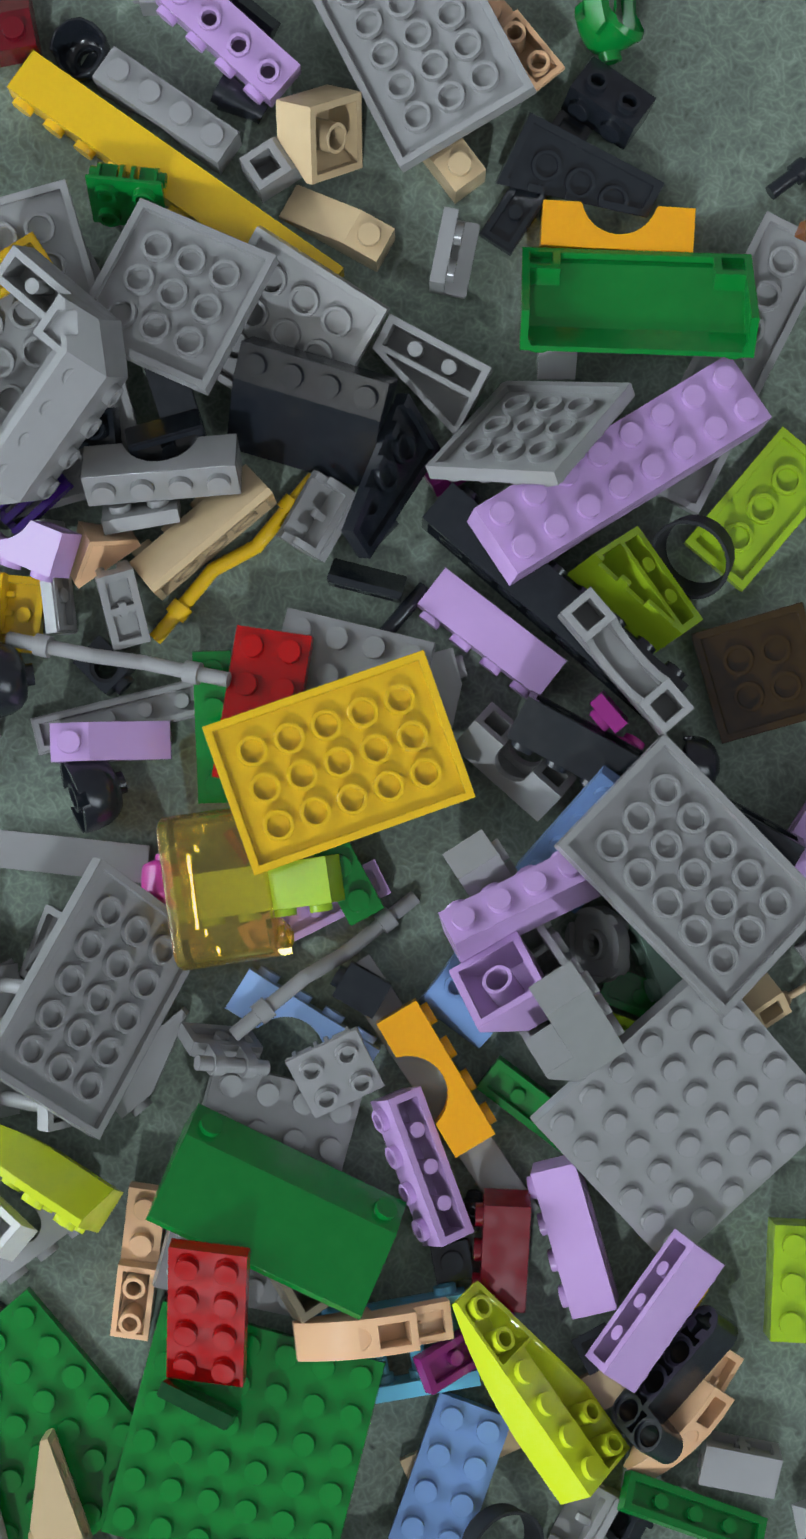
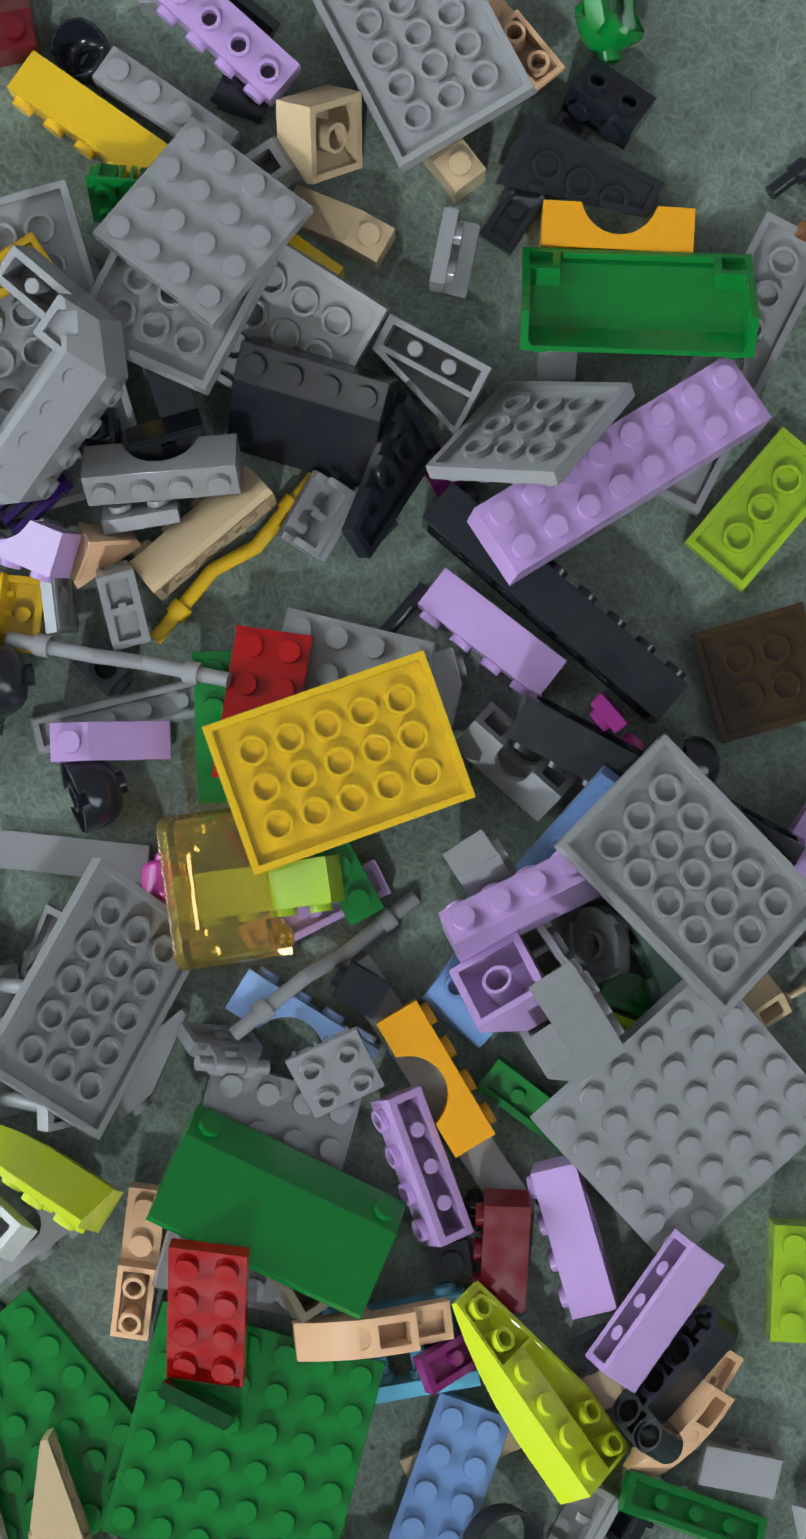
(203, 222): none -> light grey plate
(366, 580): black slope -> none
(621, 660): light grey arch -> none
(638, 589): lime wedge -> none
(693, 589): black tyre -> none

